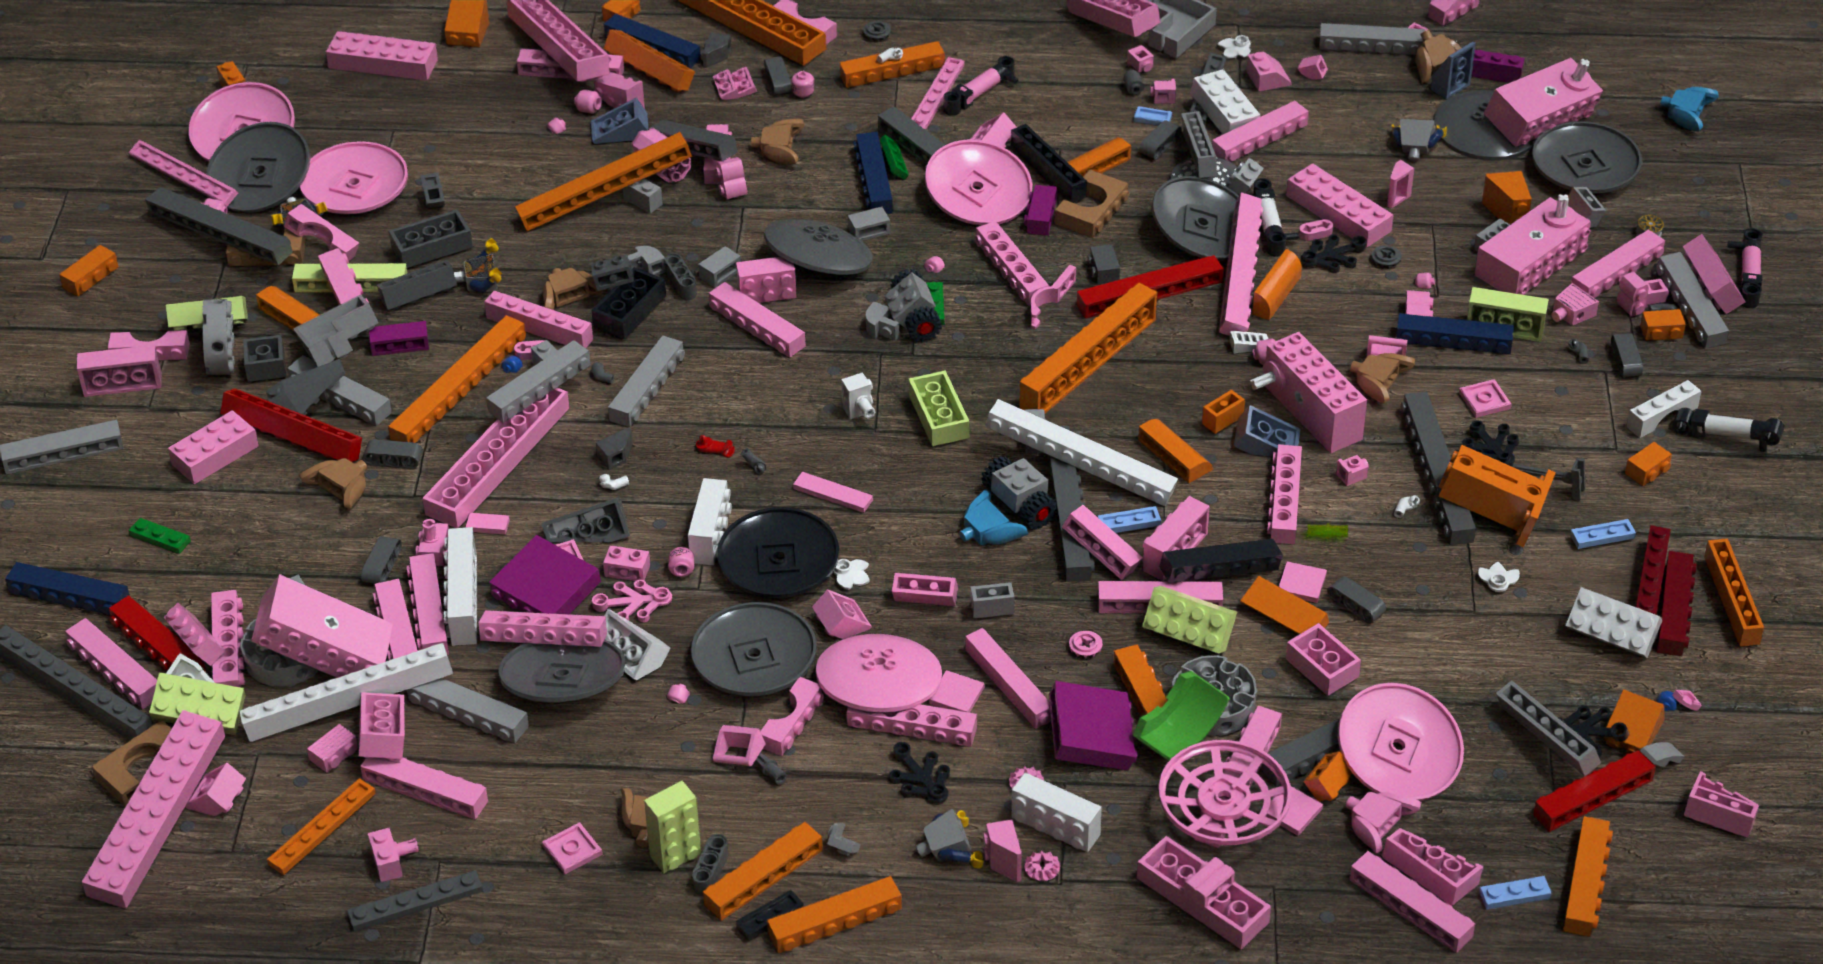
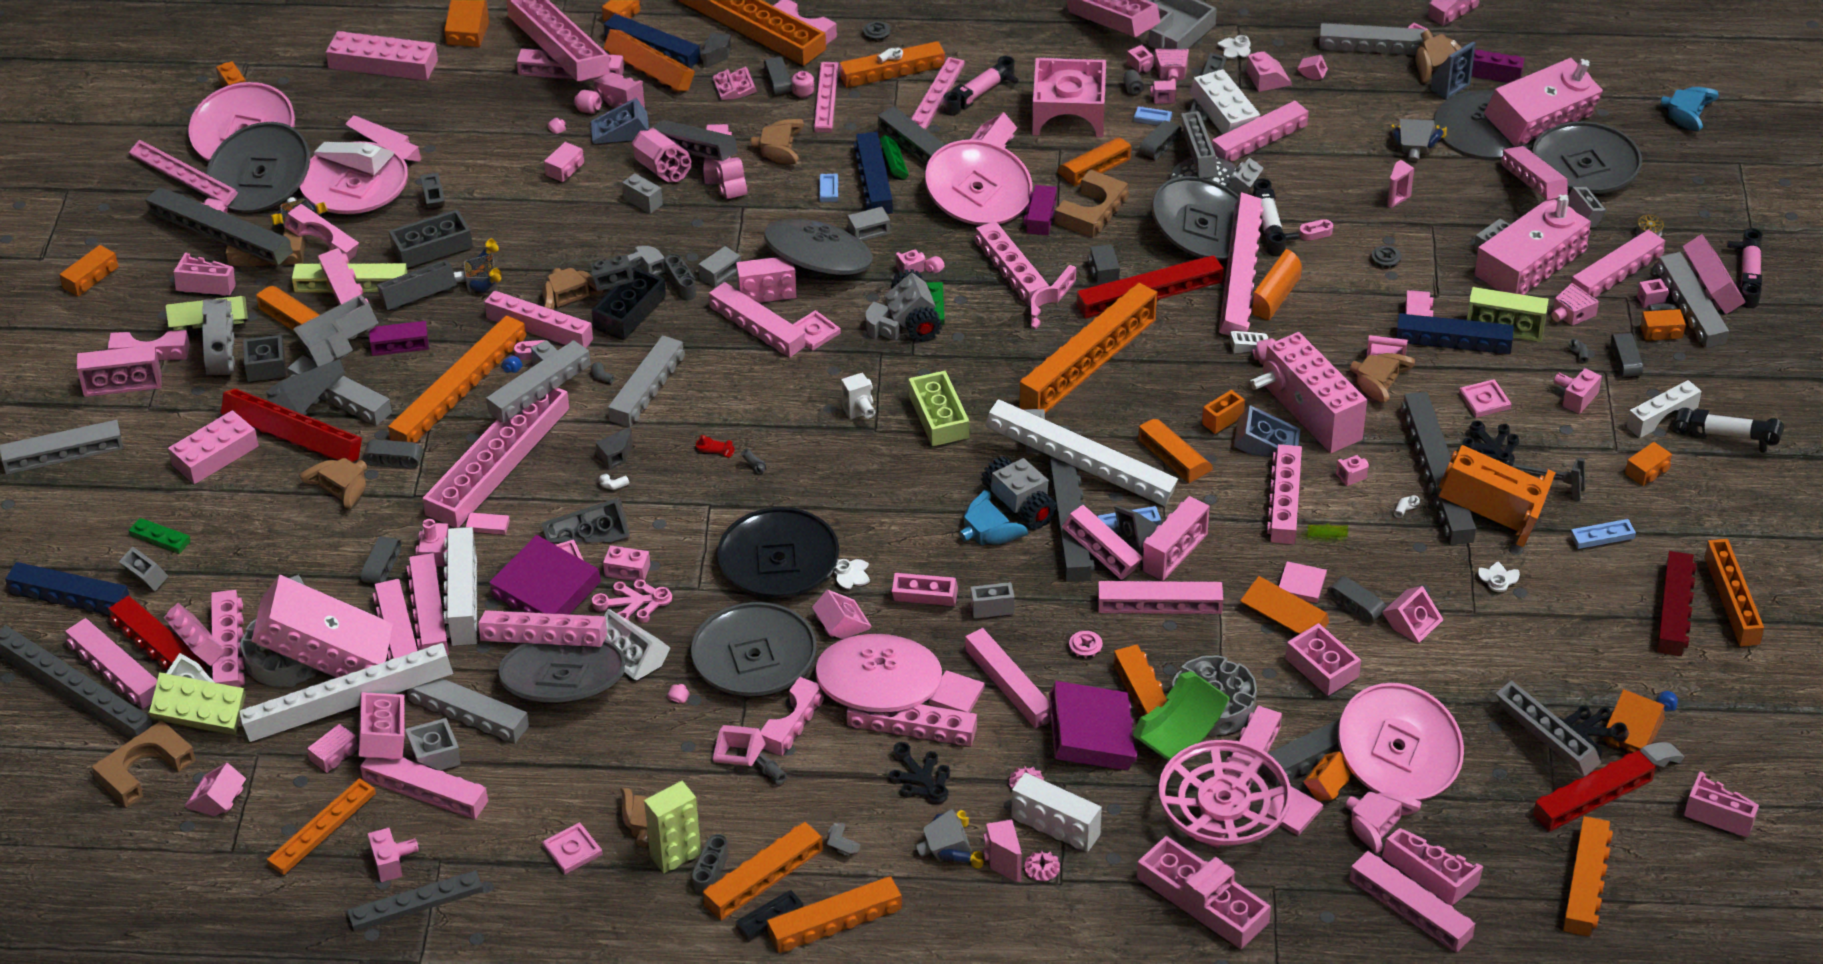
(143, 568): none -> light grey brick
(153, 809): bright pink brick -> none
(204, 277): none -> bright pink wedge
(355, 155): none -> white wedge
(385, 137): none -> bright pink wedge
(434, 744): none -> light grey slope
(564, 162): none -> bright pink brick
(603, 181): orange brick -> none
(681, 562): bright pink head -> none
(709, 520): white brick -> none
(817, 329): none -> bright pink tile
(826, 97): none -> bright pink tile
(828, 187): none -> light blue tile
(833, 492): bright pink tile -> none
(910, 260): none -> bright pink brick
(1048, 163): black brick -> none
(1069, 88): none -> bright pink piece
(1133, 527): none -> dark grey slope
(1171, 63): none -> bright pink torso
(1189, 619): yellowish green brick -> none
(1220, 560): black brick -> none
(1311, 257): black plant -> none
(1339, 204): bright pink brick -> none
(1413, 614): none -> bright pink slope
(1424, 280): bright pink piece -> none
(1506, 195): orange slope -> none
(1515, 892): light blue plate -> none
(1534, 172): none -> bright pink brick
(1580, 390): none -> bright pink brick
(1614, 622): white brick -> none
(1632, 294): bright pink brick -> none
(1653, 569): dark red brick -> none
(1687, 699): bright pink tile -> none

